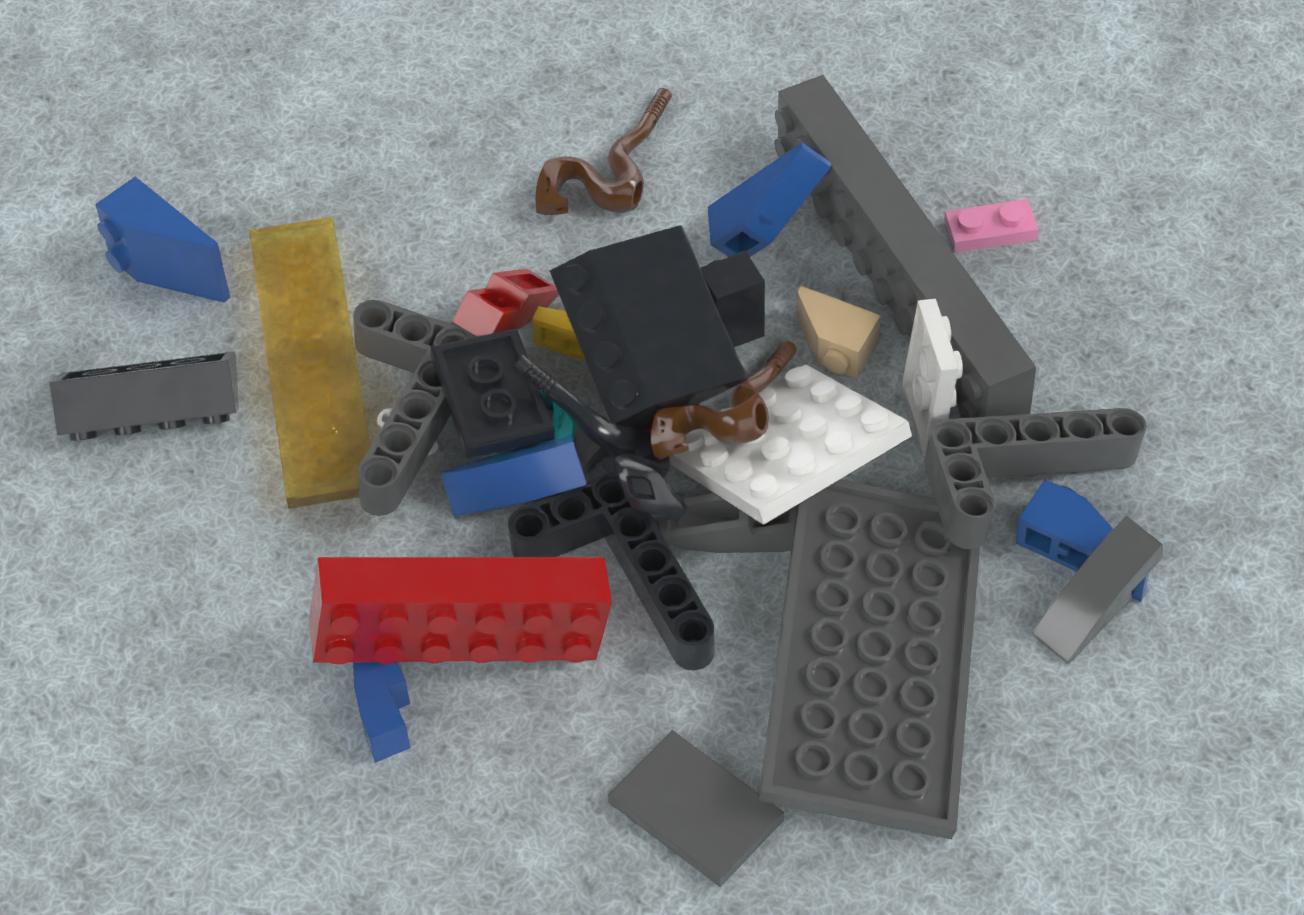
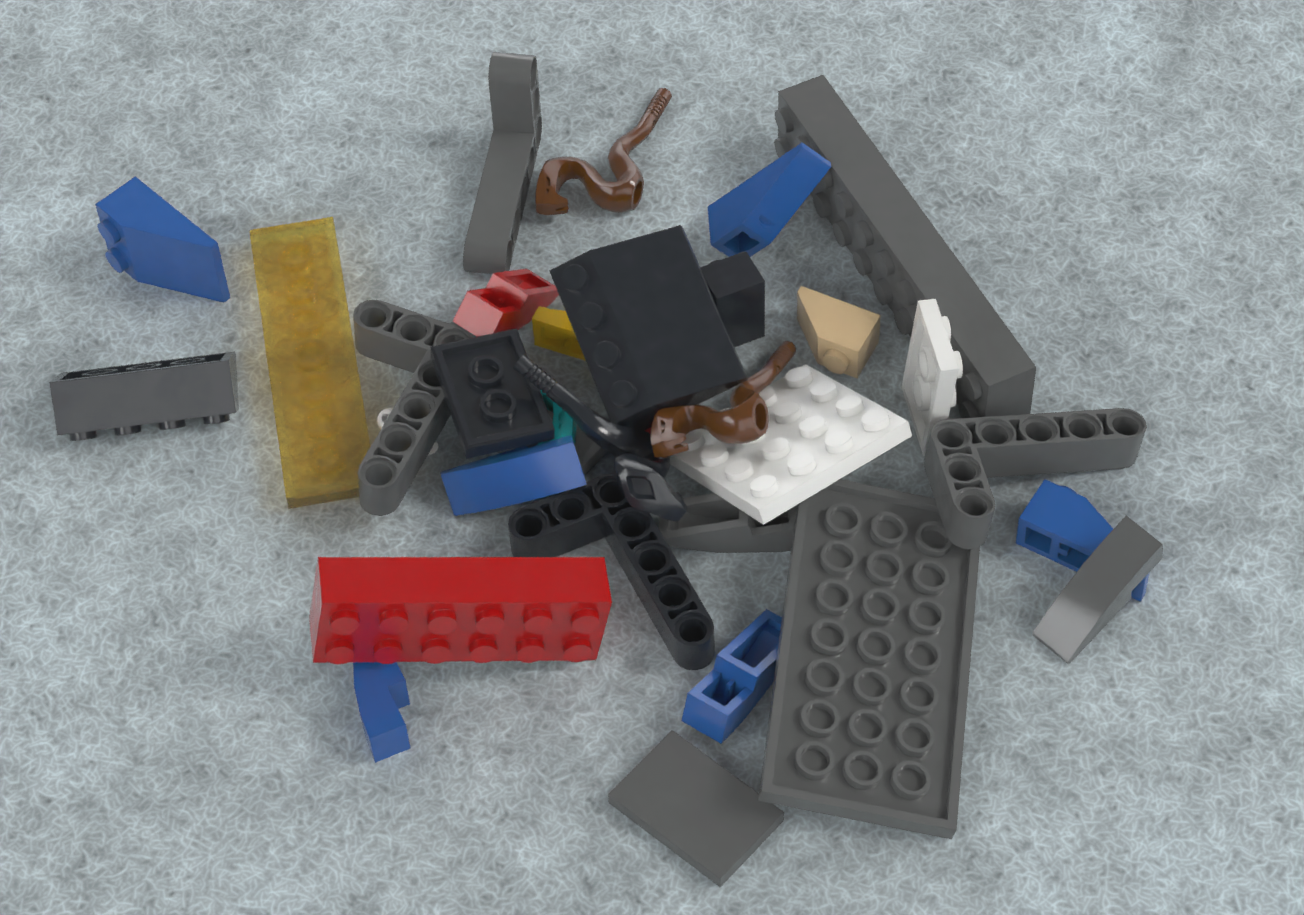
(508, 163): none -> dark grey beam
(738, 680): none -> blue slope
(991, 225): bright pink plate -> none

